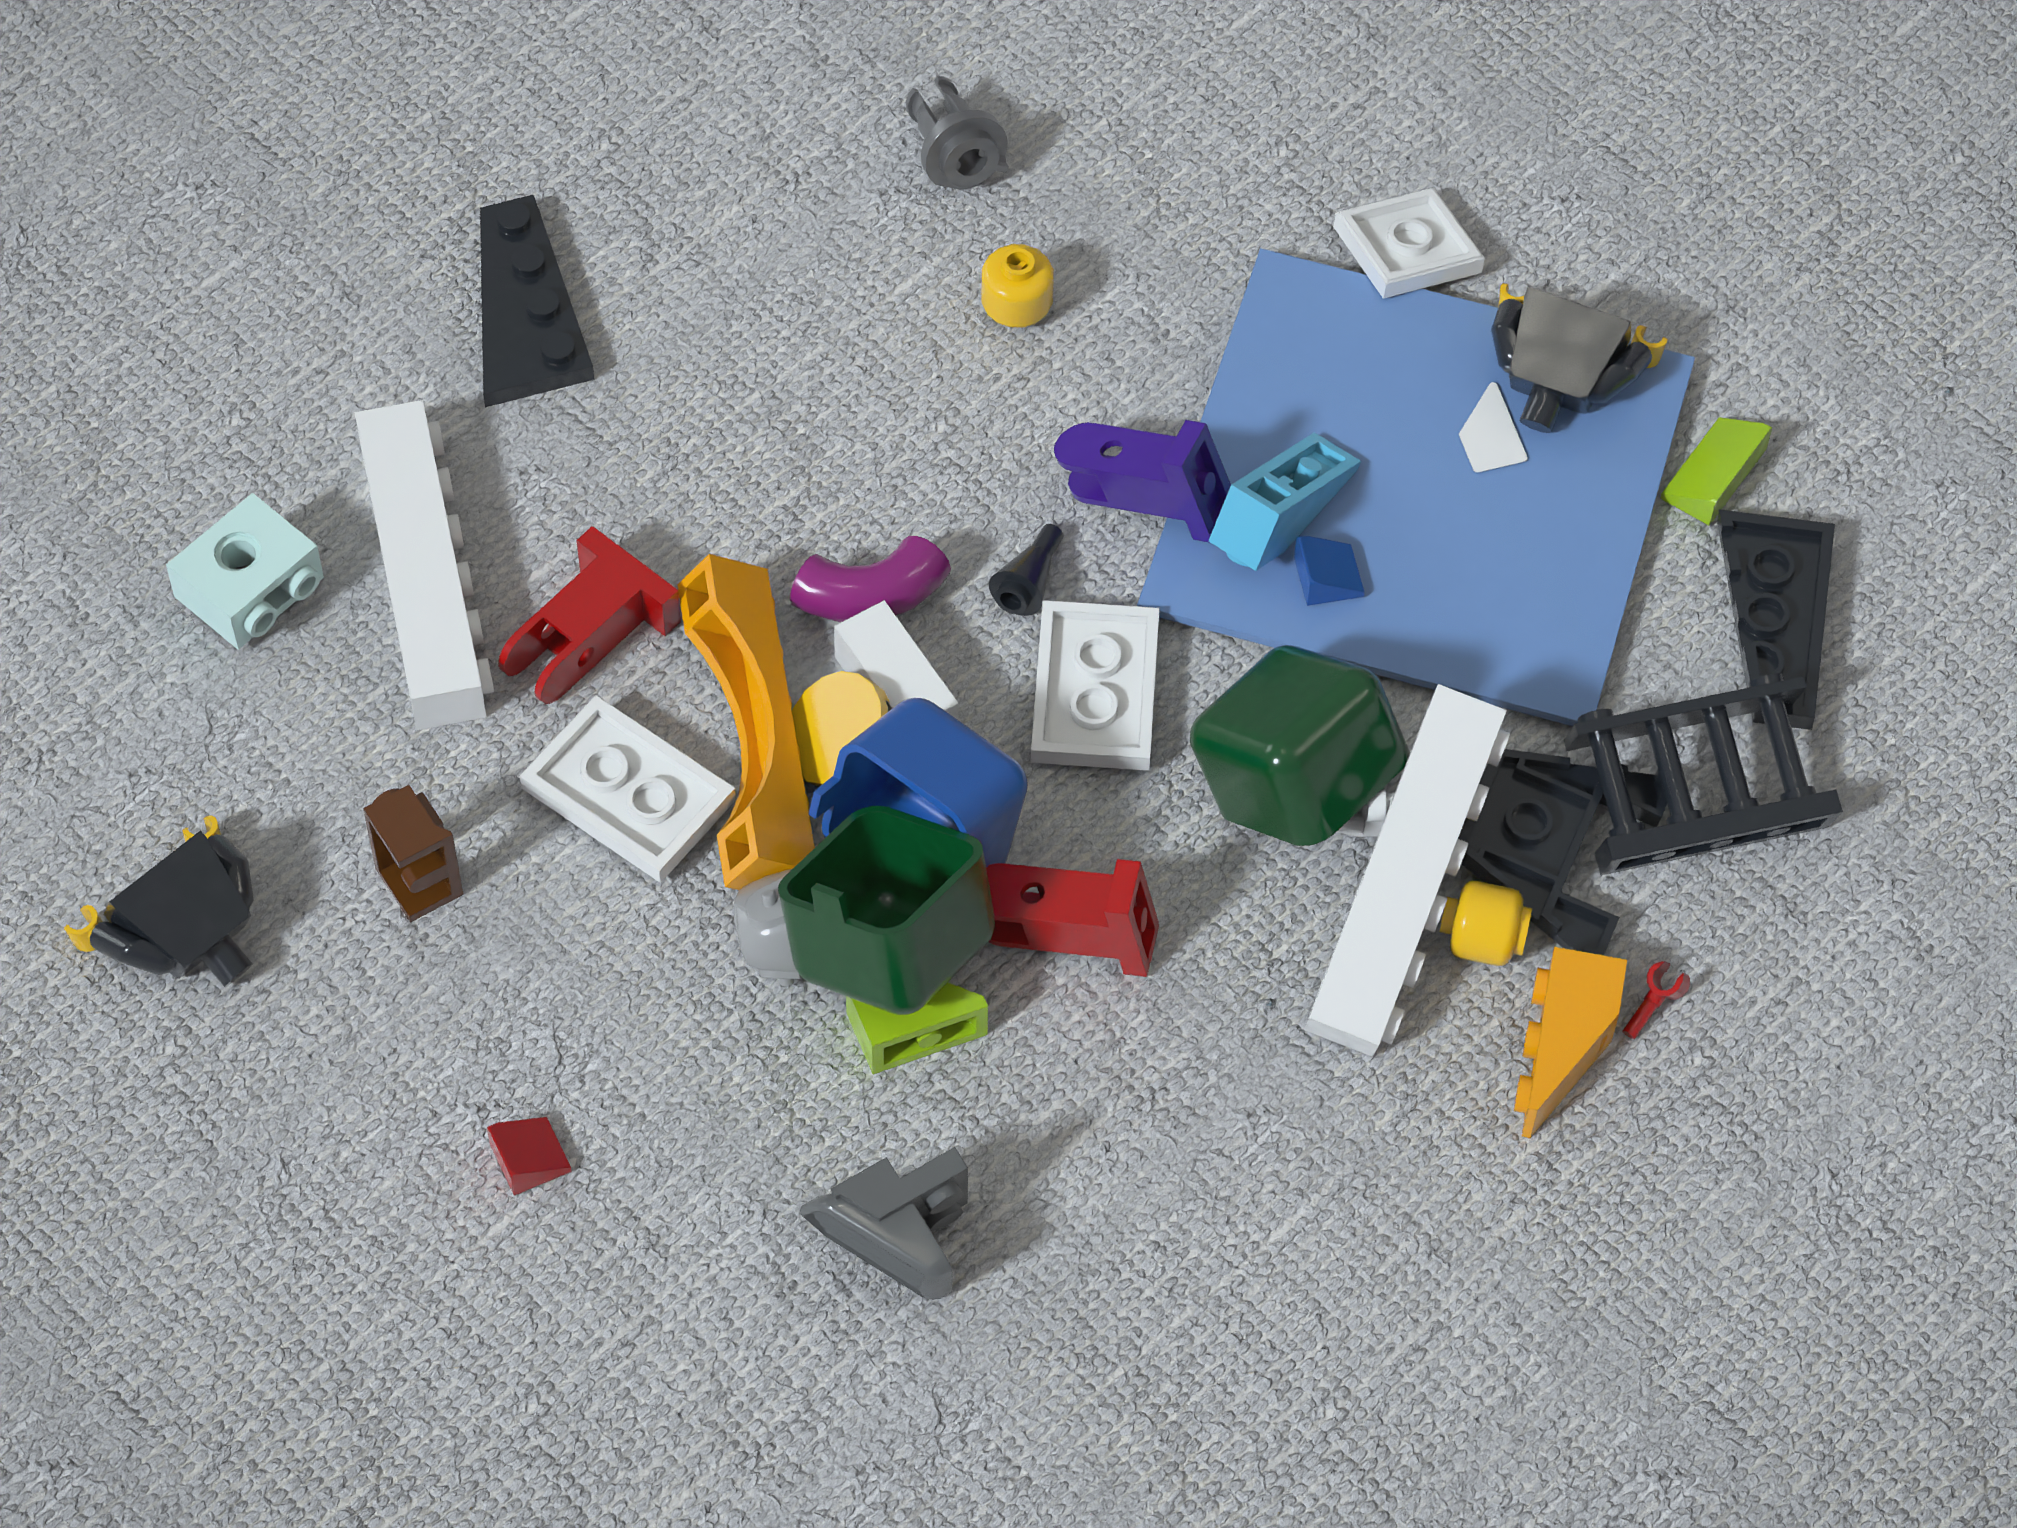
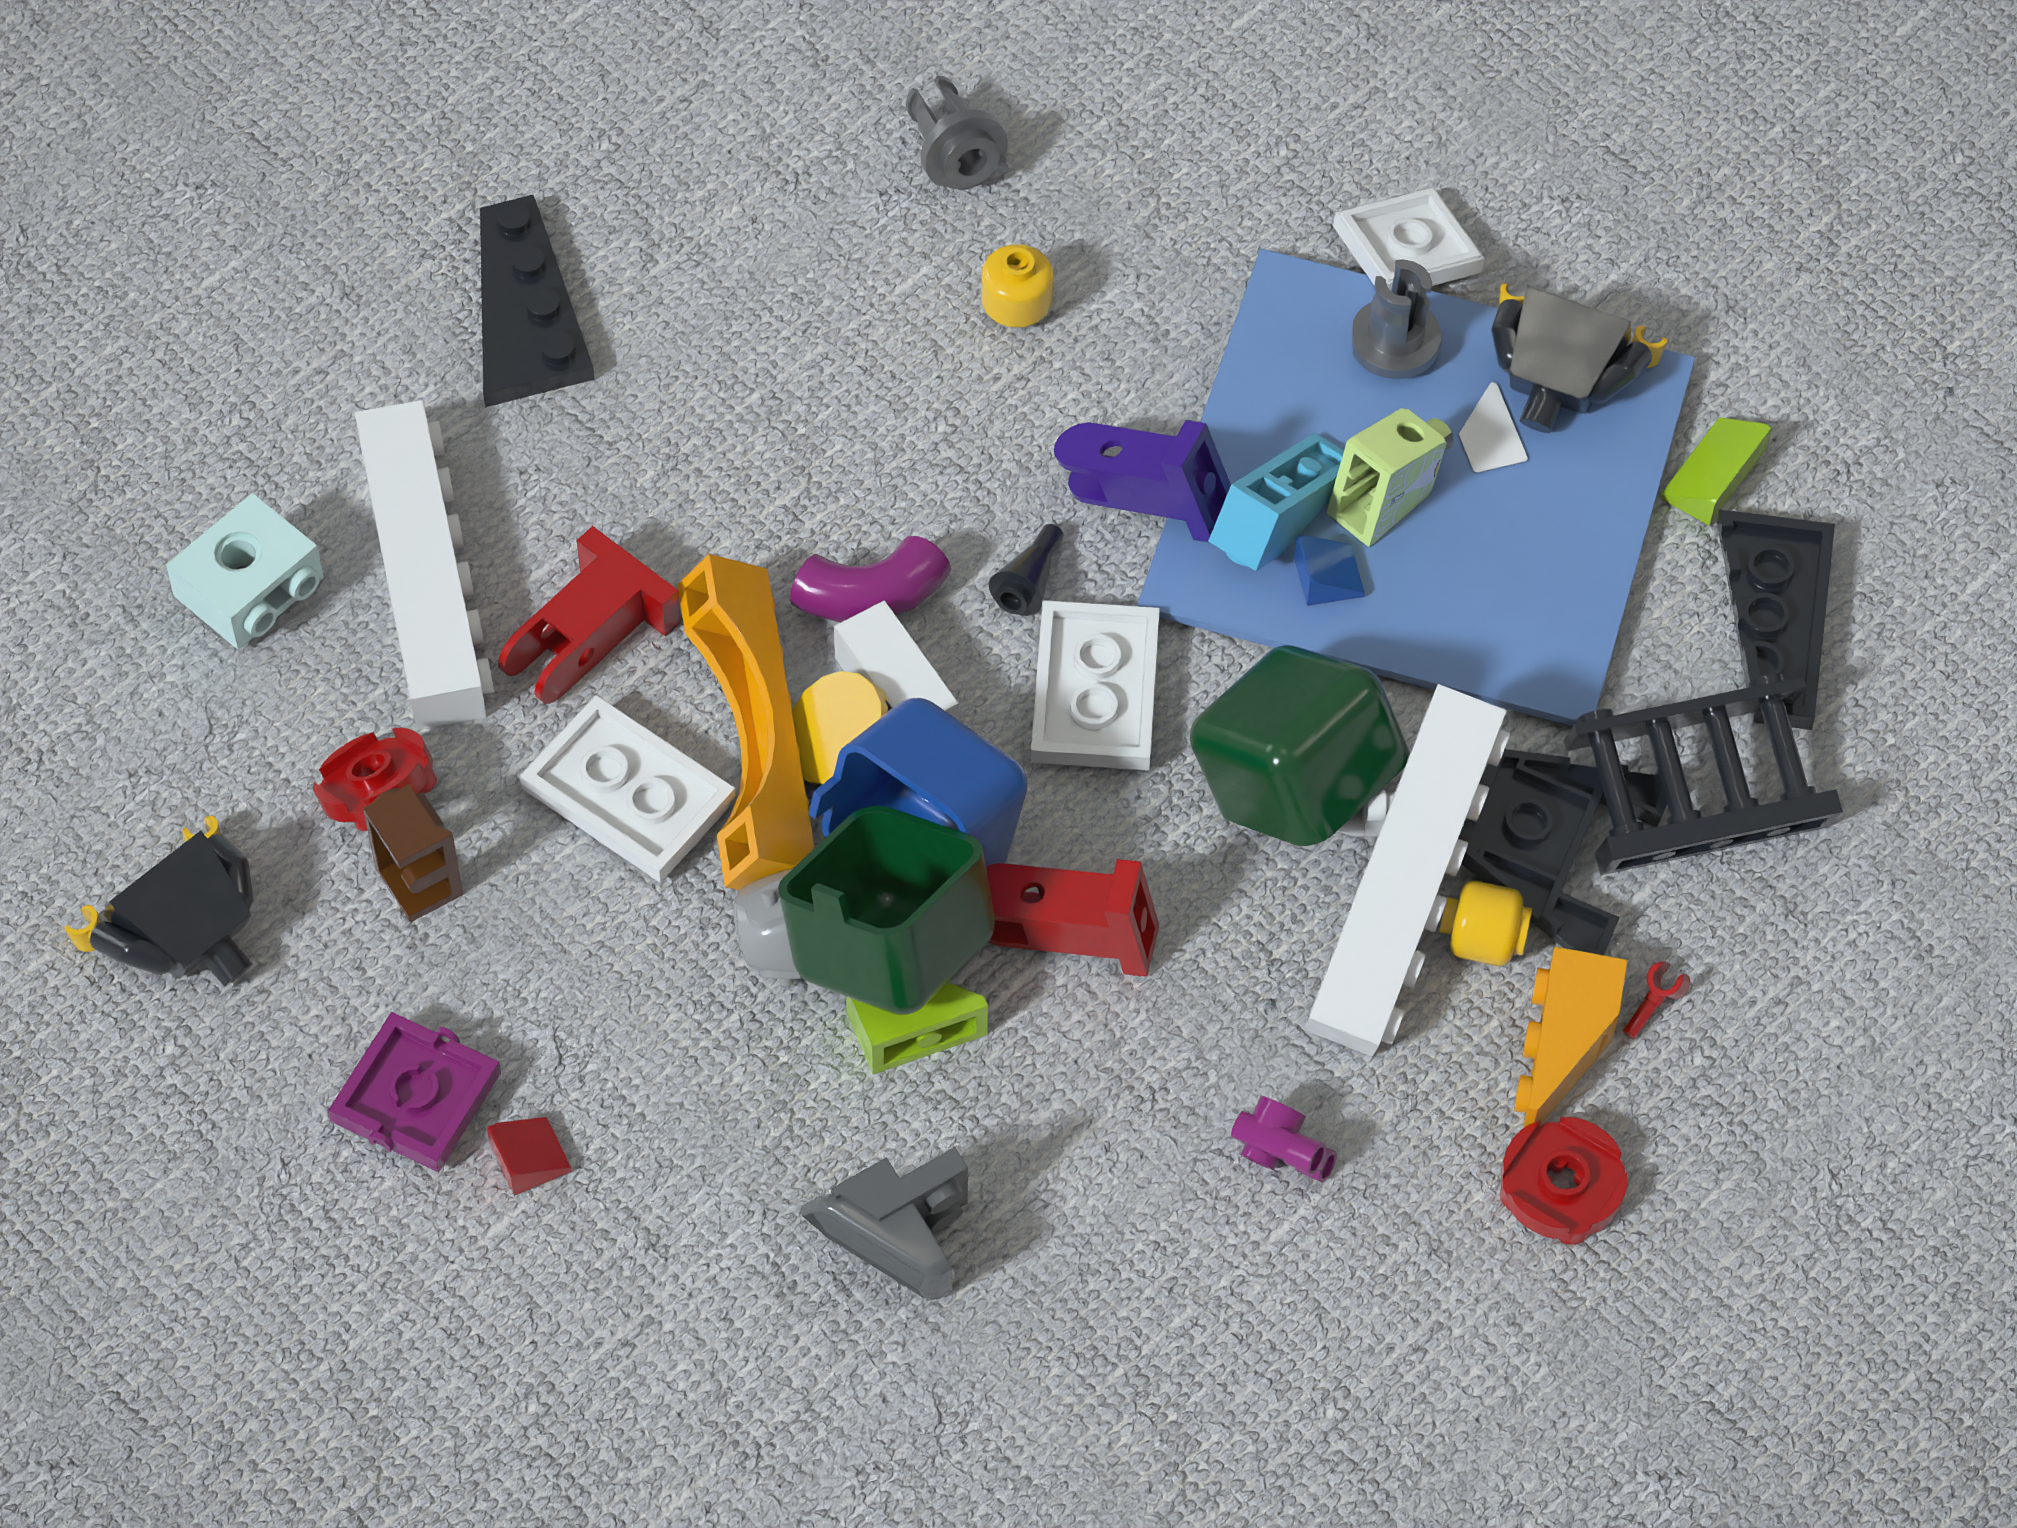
(368, 768): none -> red plate
(415, 1091): none -> magenta plate
(1274, 1136): none -> magenta plate
(1387, 473): none -> yellowish green torso
(1396, 330): none -> flat silver piece
(1555, 1211): none -> red plate

